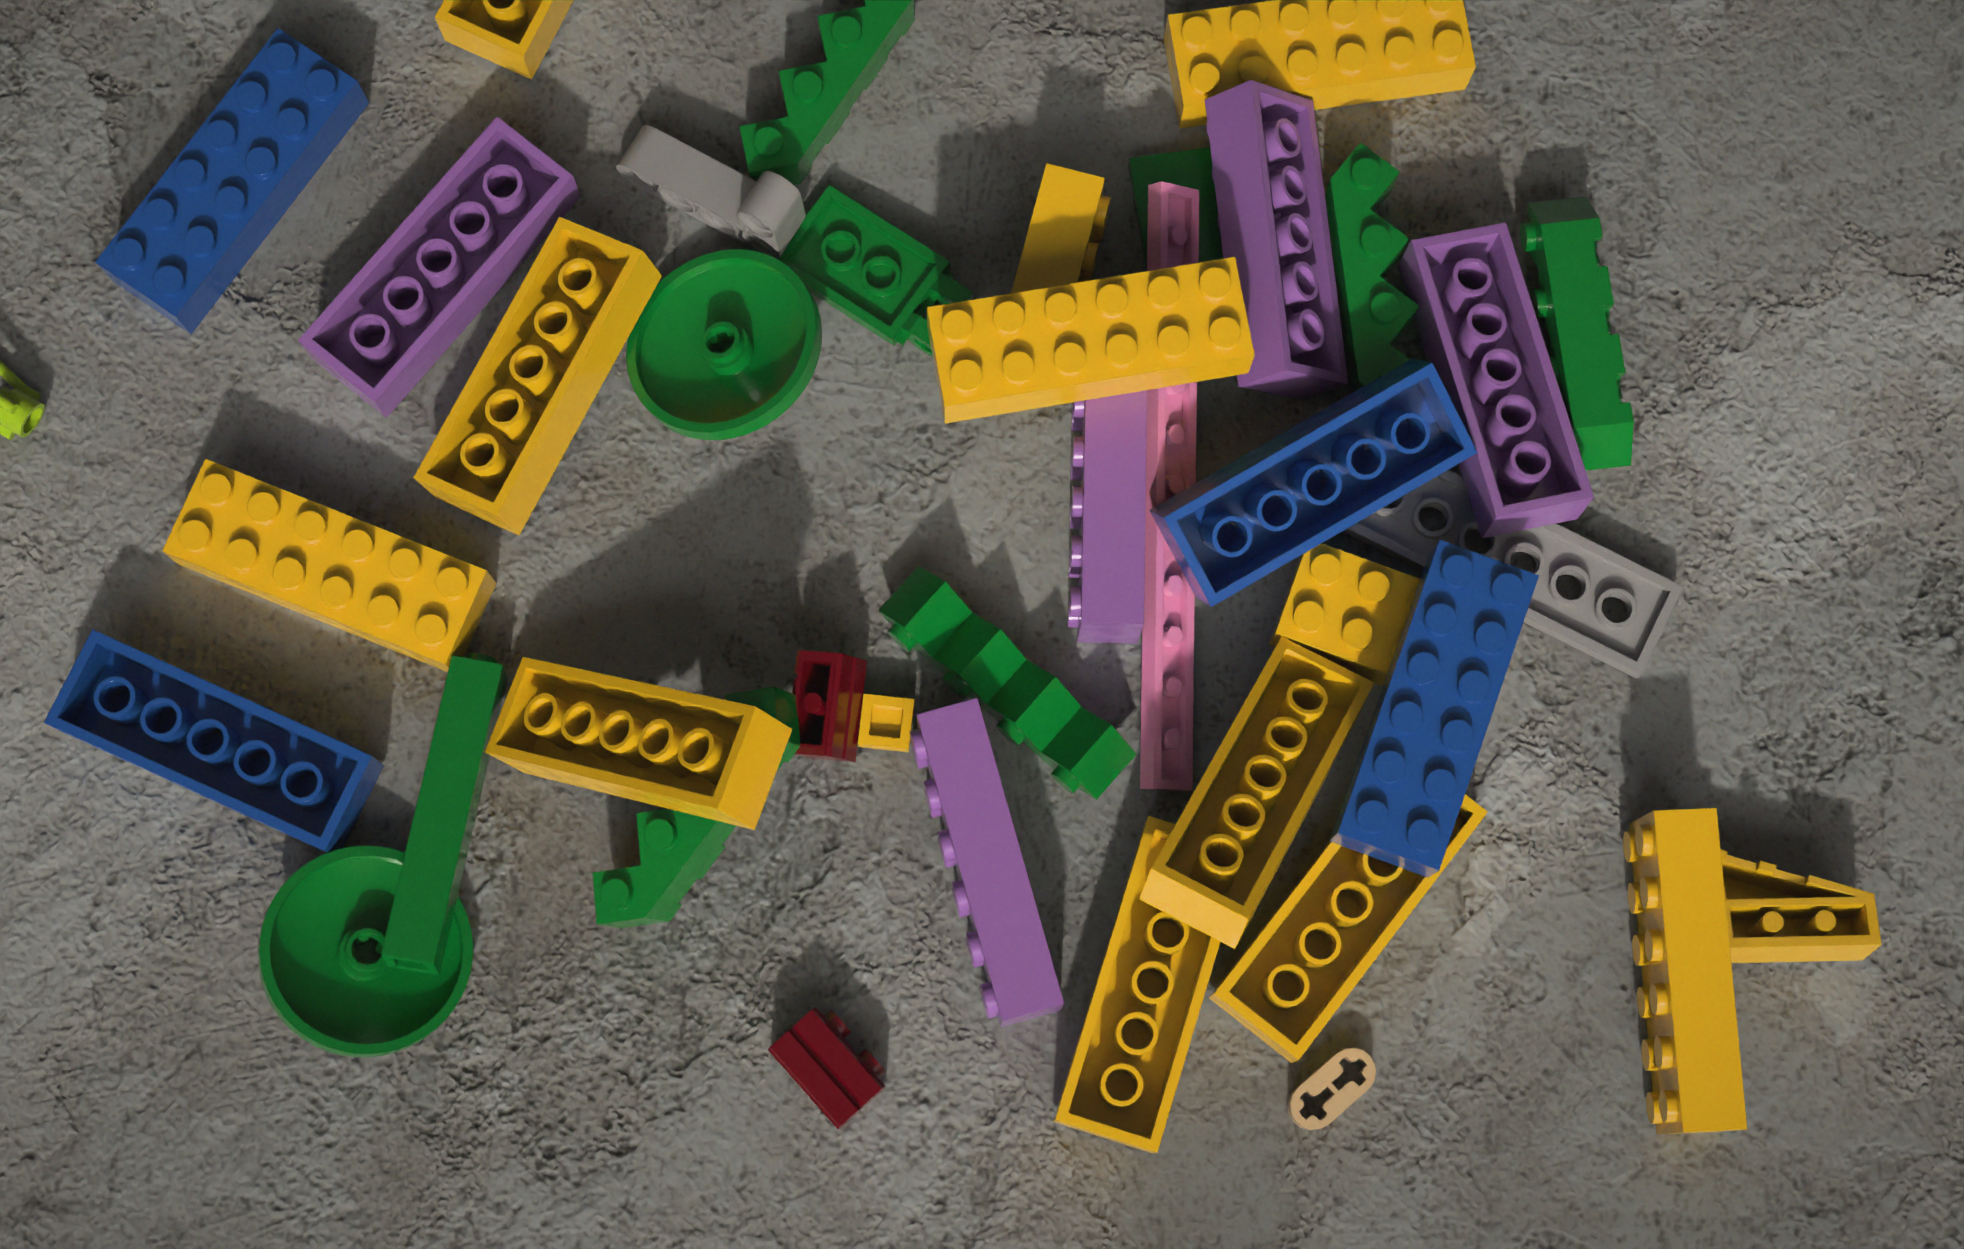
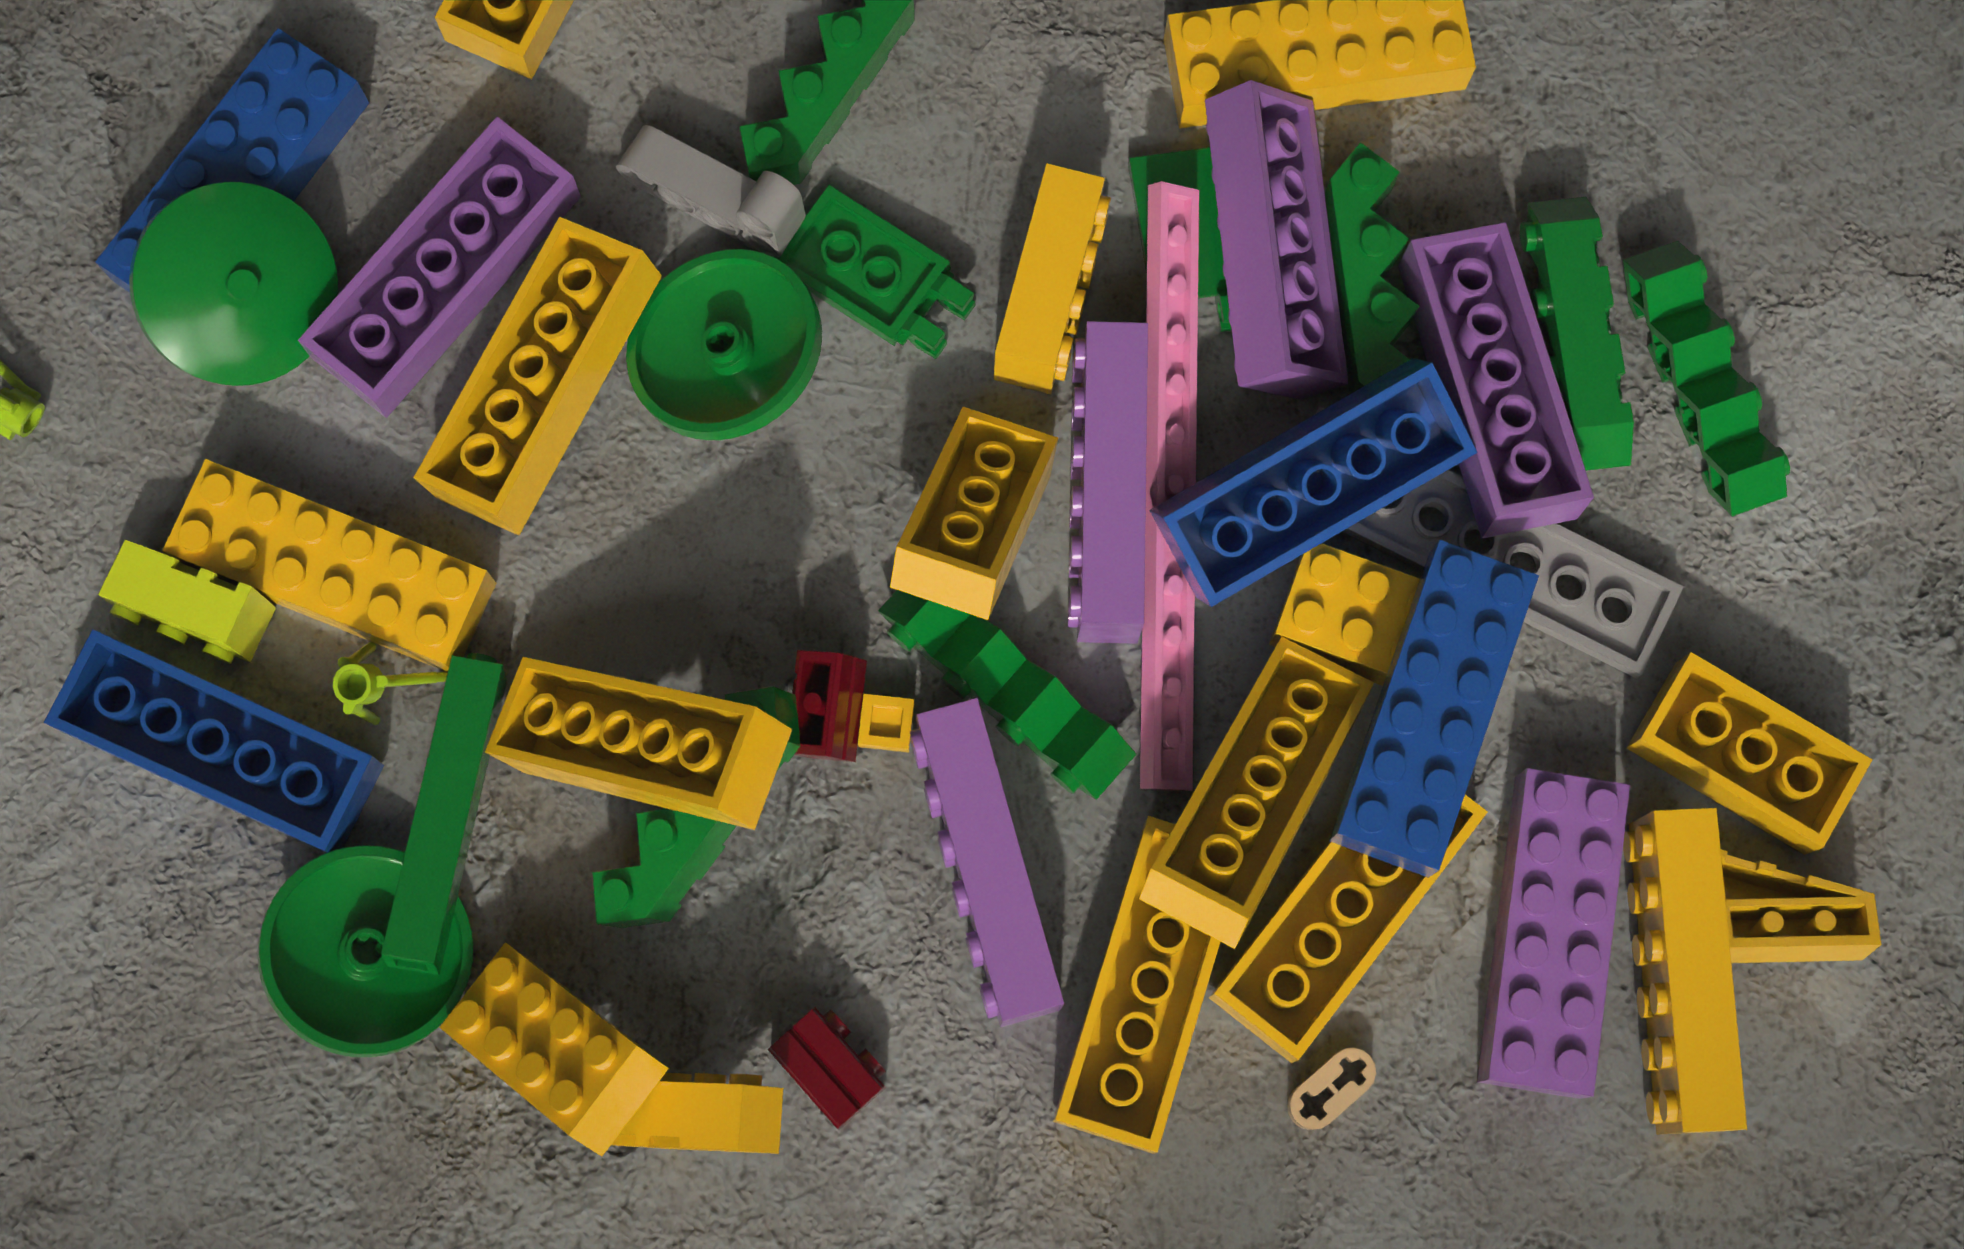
(186, 602): none -> neon yellow wedge
(231, 282): none -> green dish
(364, 683): none -> lime plant
(554, 1049): none -> yellow brick
(708, 1115): none -> yellow wedge
(973, 513): none -> yellow brick
(1090, 340): yellow brick -> none
(1554, 934): none -> medium lavender brick
(1714, 400): none -> green brick
(1749, 754): none -> yellow brick

